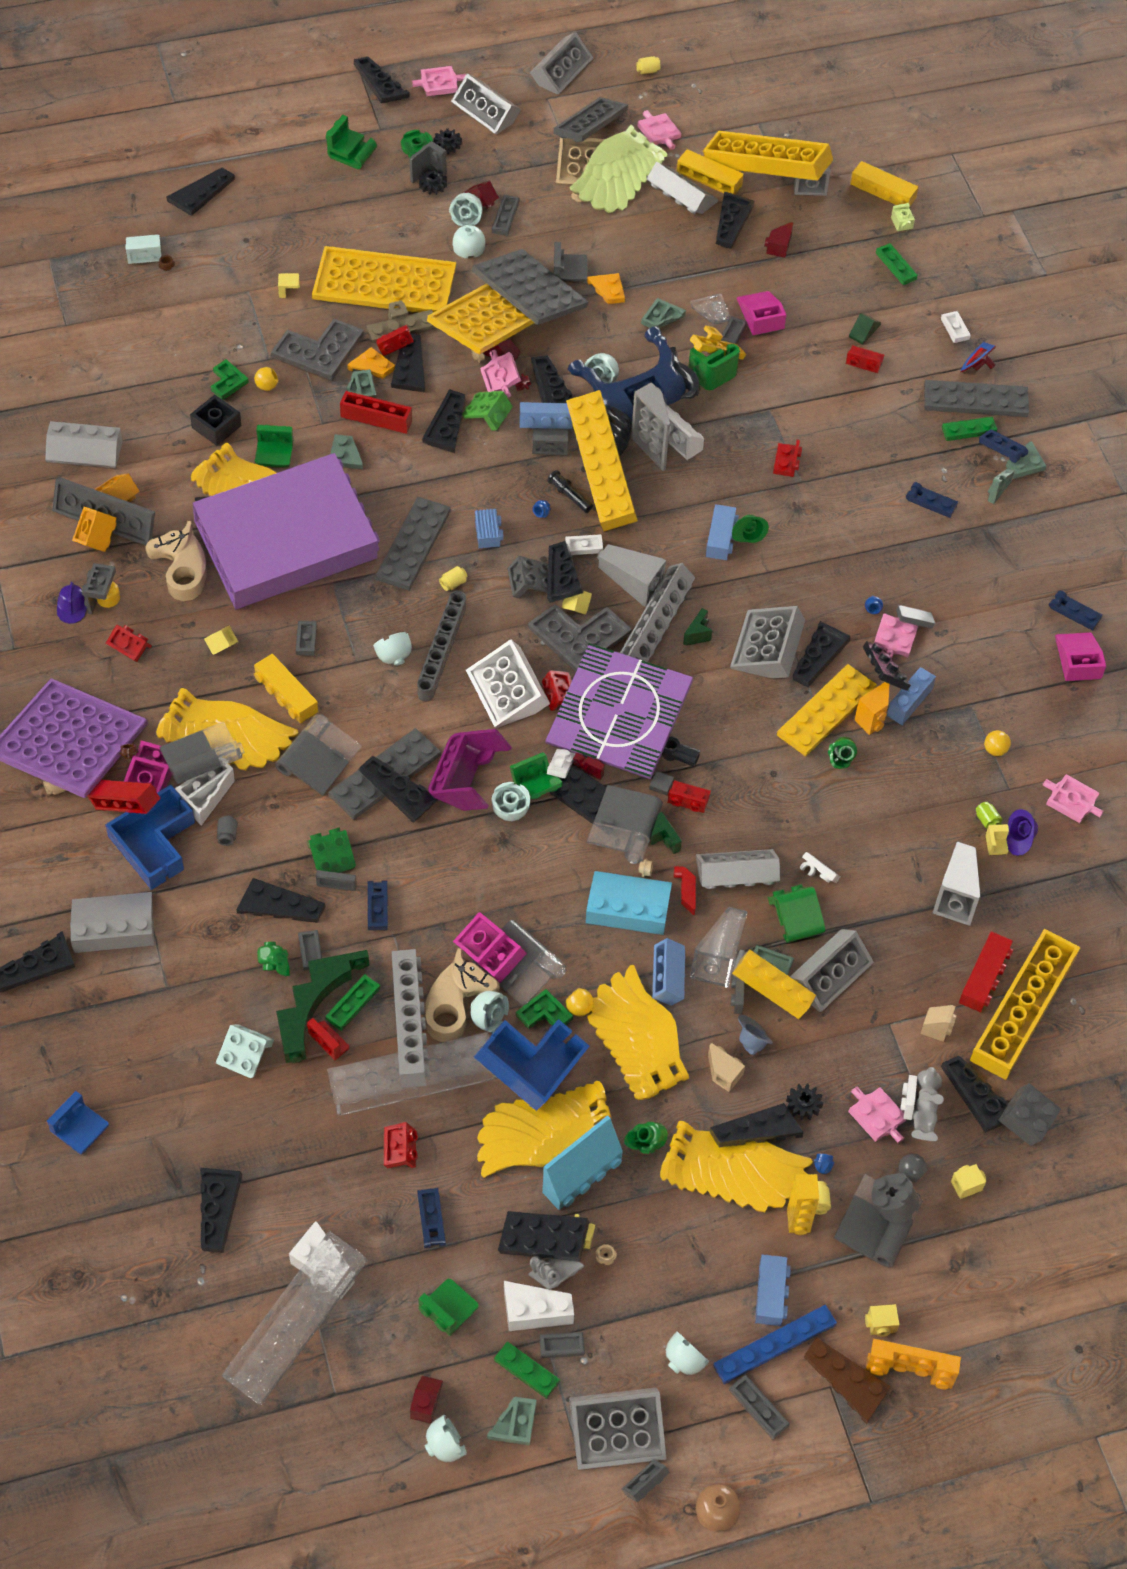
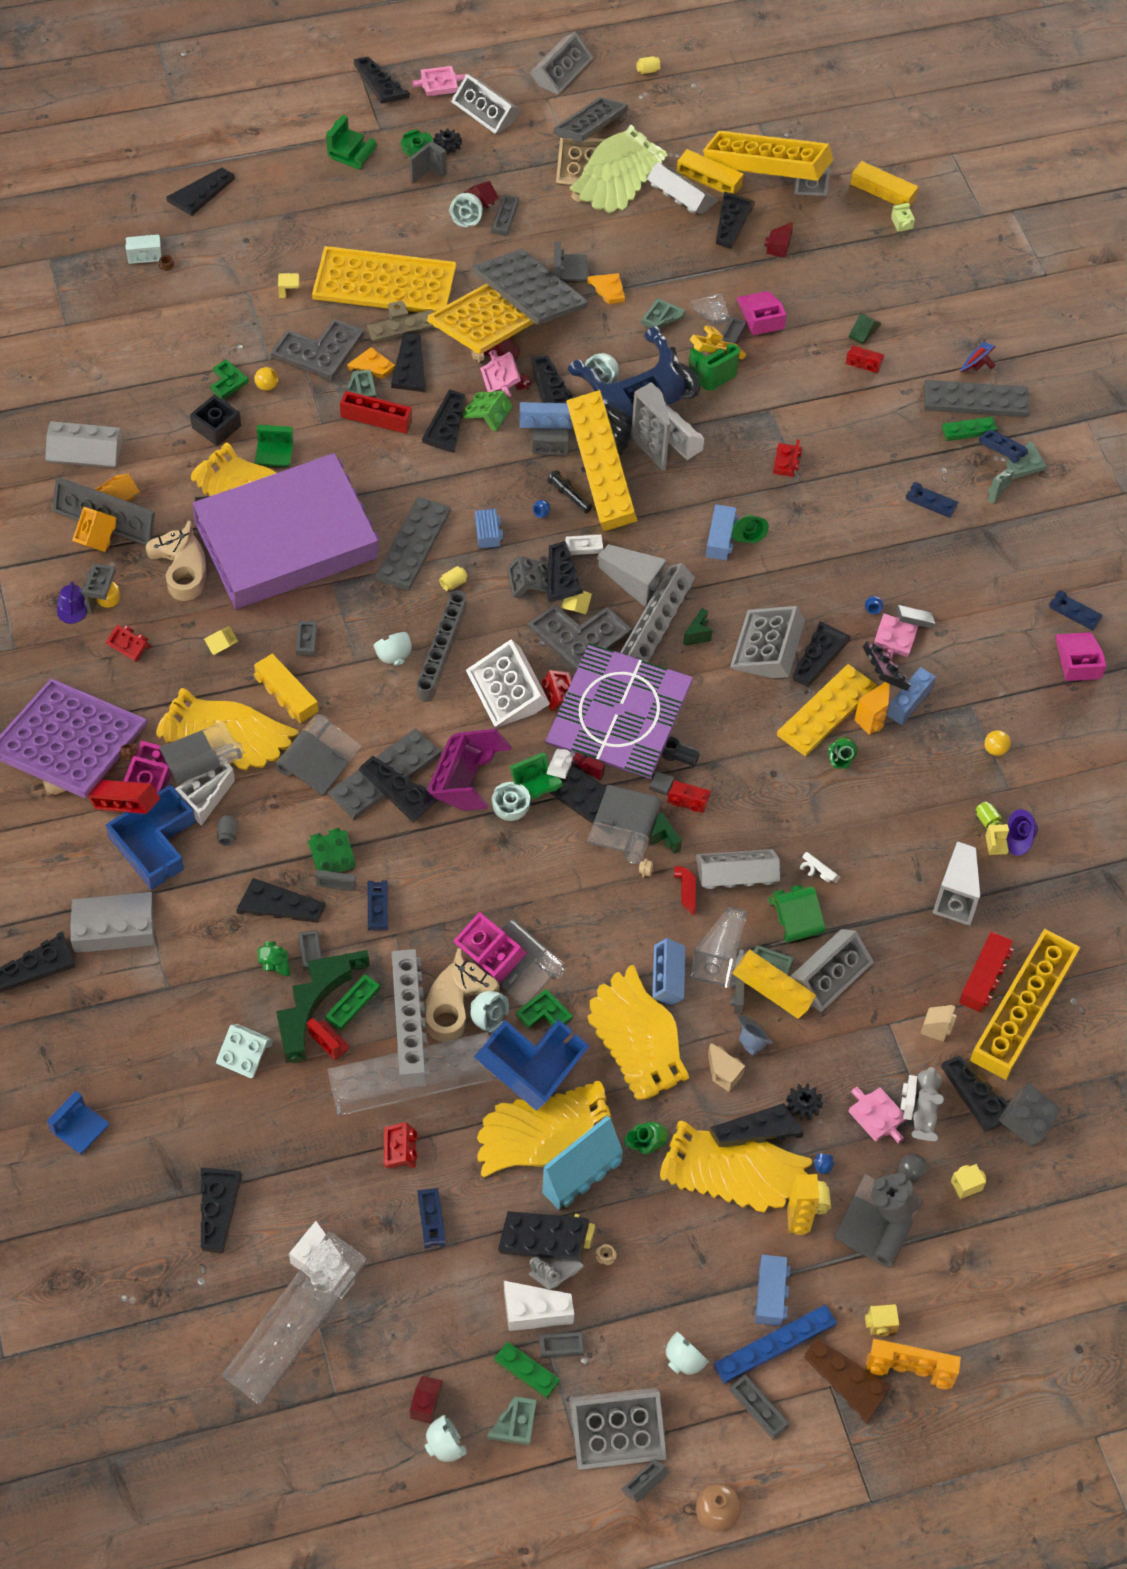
(346, 450): sand green wing -> none
(394, 340): red bracket -> none
(432, 182): black gear -> none
(448, 1306): green bracket -> none
(468, 241): light aqua cylinder -> none
(580, 1002): yellow piece -> none
(628, 902): medium azure slope -> none
(659, 129): bright pink plate -> none
(896, 264): green plate -> none
(955, 327): white plate -> none
(1072, 798): bright pink plate -> none

